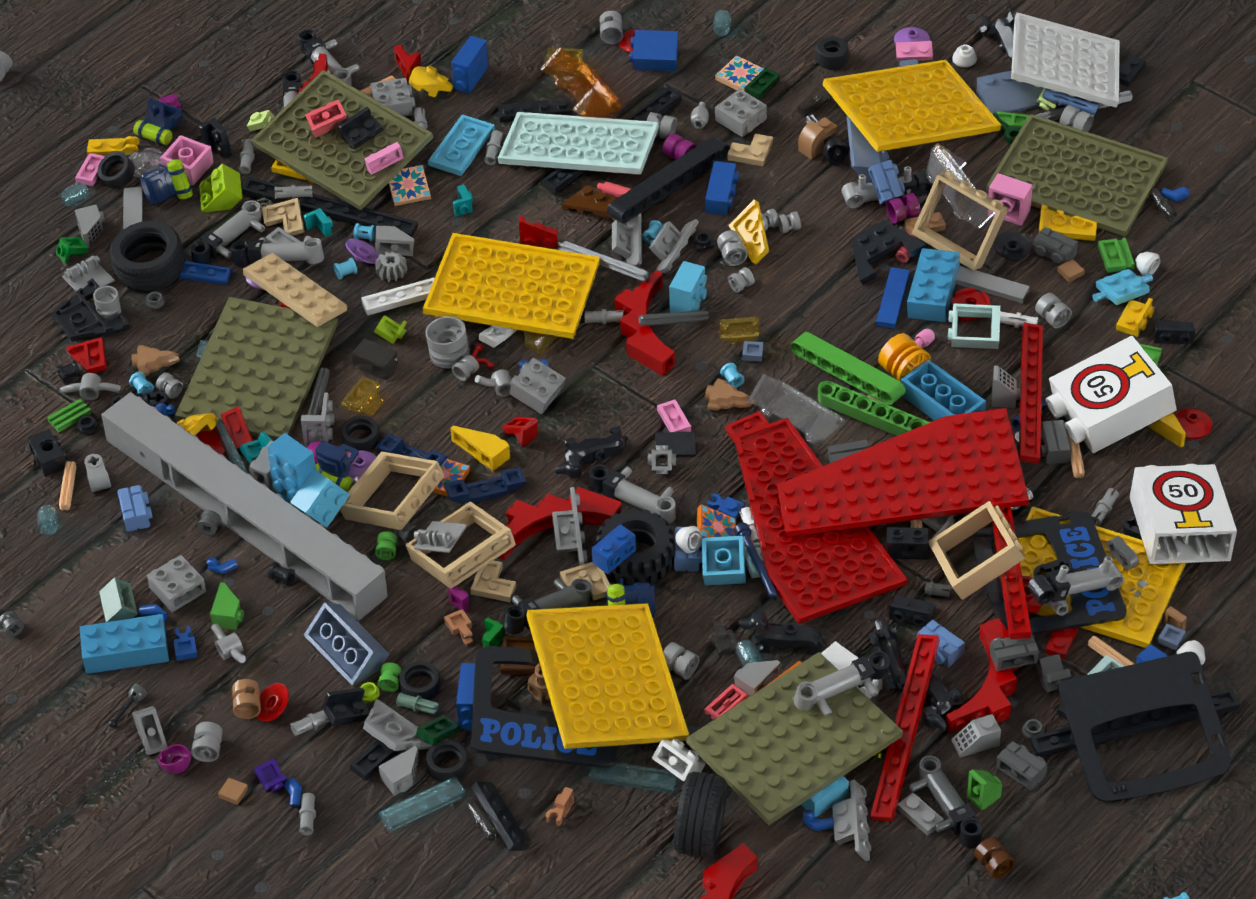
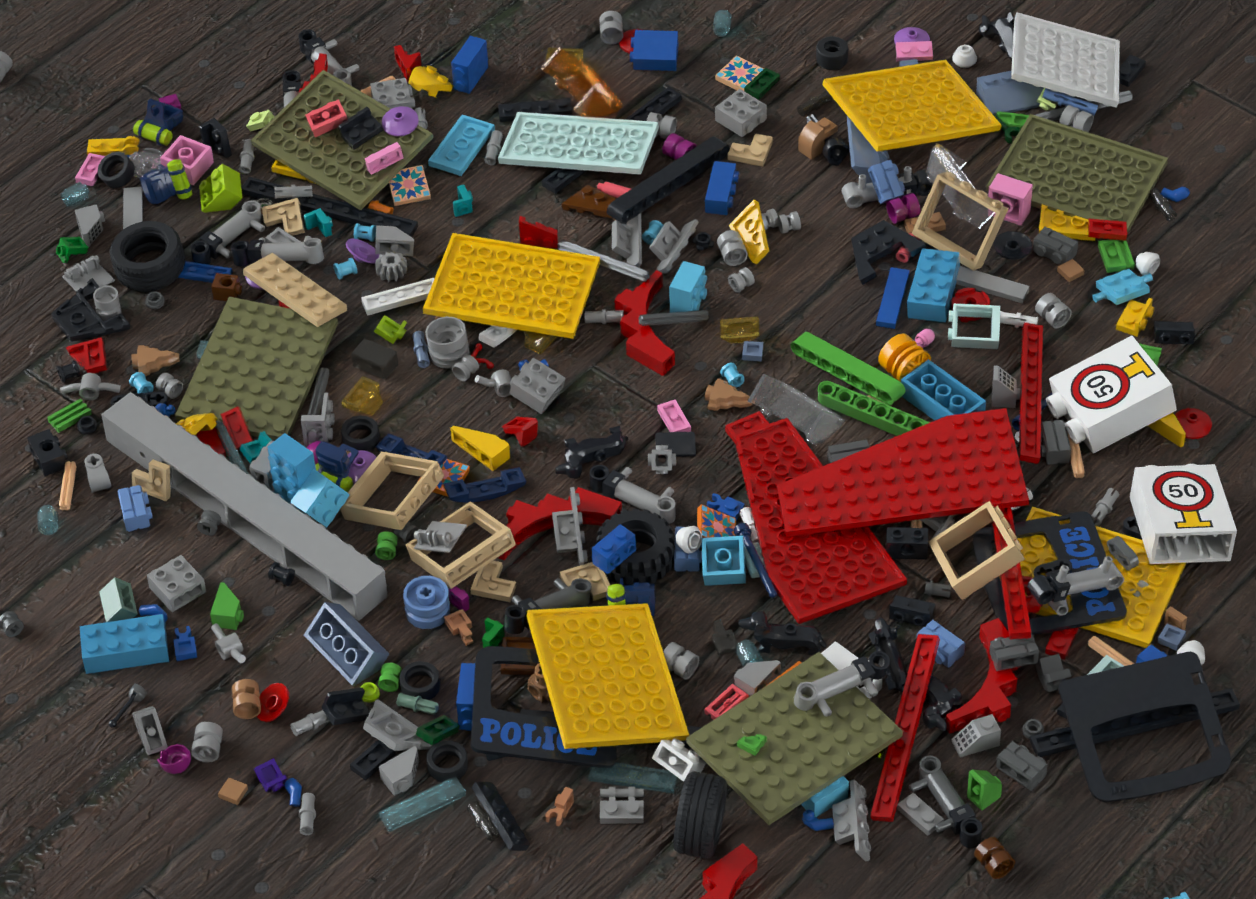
(155, 482): none -> tan plate
(221, 568): blue arm -> none
(225, 287): none -> reddish brown brick
(375, 205): none -> orange pin
(400, 121): none -> medium lavender dish
(421, 349): none -> sand blue pin
(426, 602): none -> medium blue wheel
(621, 811): none -> light grey plate
(700, 116): light grey plant -> none
(752, 743): none -> bright green tile
(1107, 229): none -> red plate

